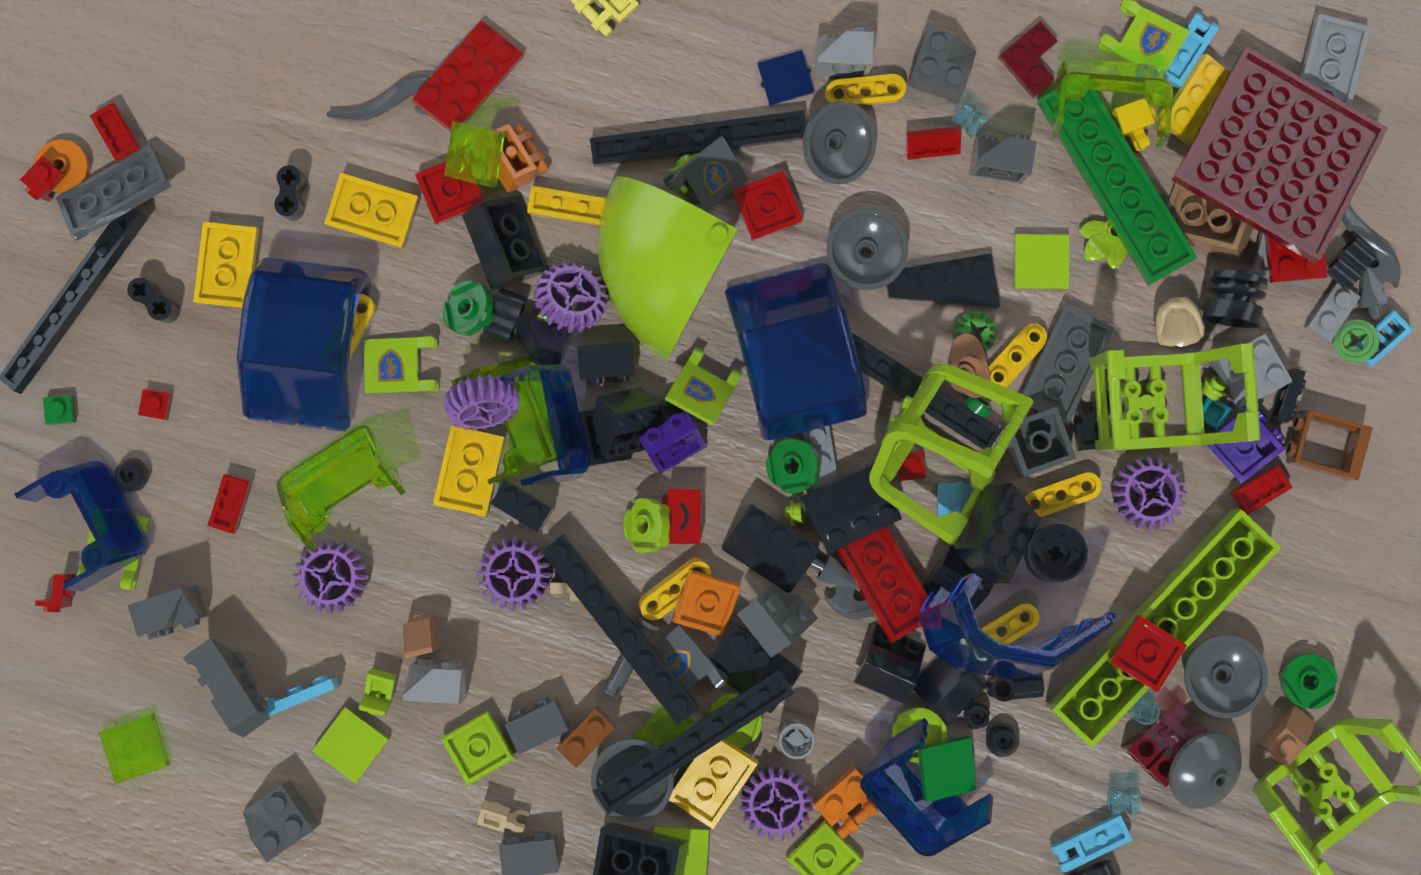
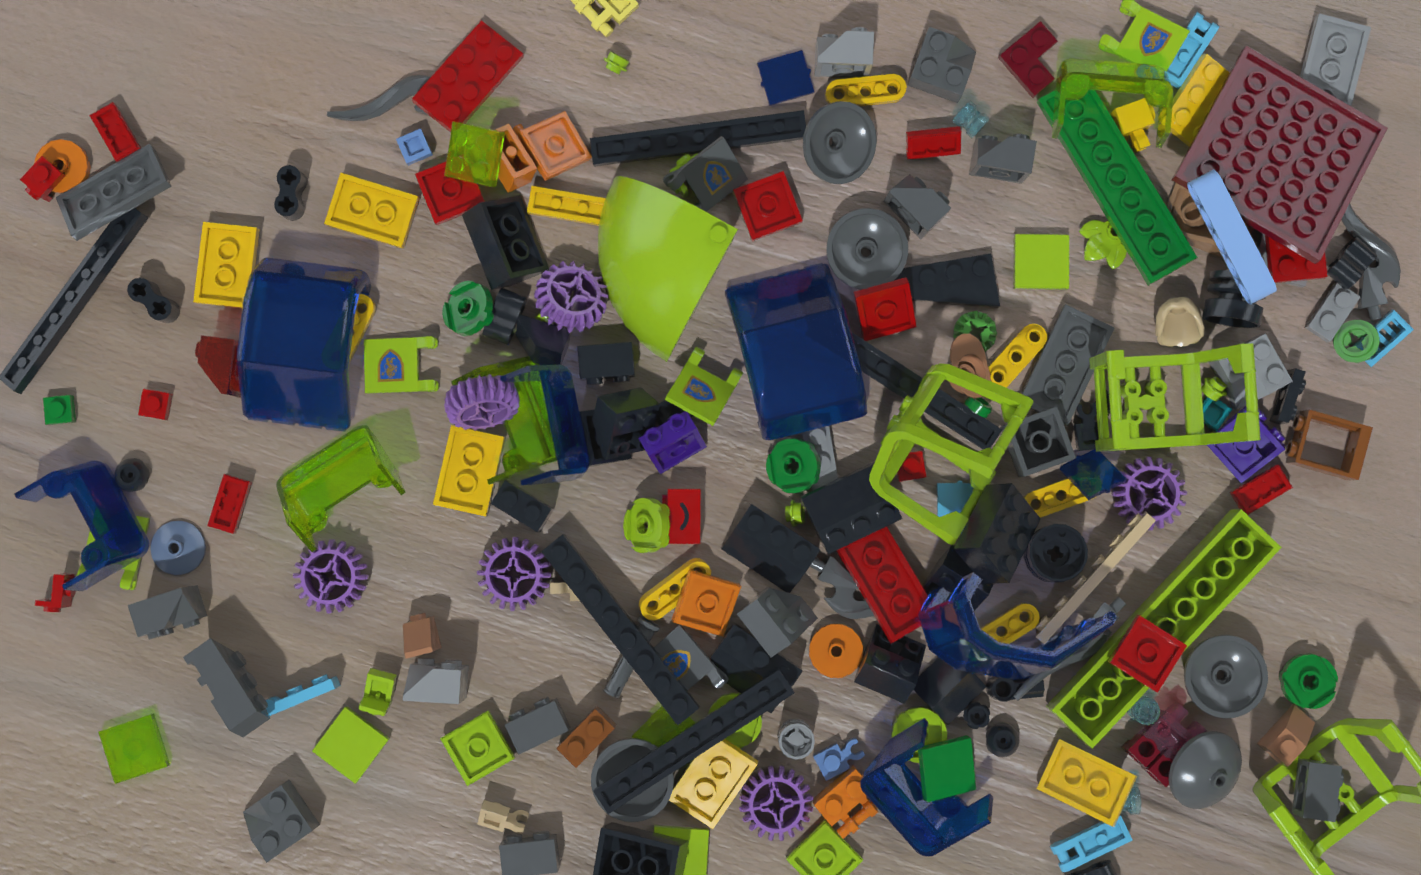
(190, 543): none -> sand blue dish
(219, 362): none -> clear red slope
(414, 147): none -> medium blue plate
(554, 145): none -> orange plate
(616, 63): none -> lime plate
(828, 637): none -> orange plate
(834, 760): none -> medium blue plate
(885, 309): none -> red plate
(917, 205): none -> dark grey slope
(1083, 653): none -> dark grey piece
(1086, 782): none -> yellow plate
(1092, 474): none -> piece
(1101, 567): none -> tan plate
(1231, 237): none -> light blue beam
(1317, 790): none -> dark grey brick

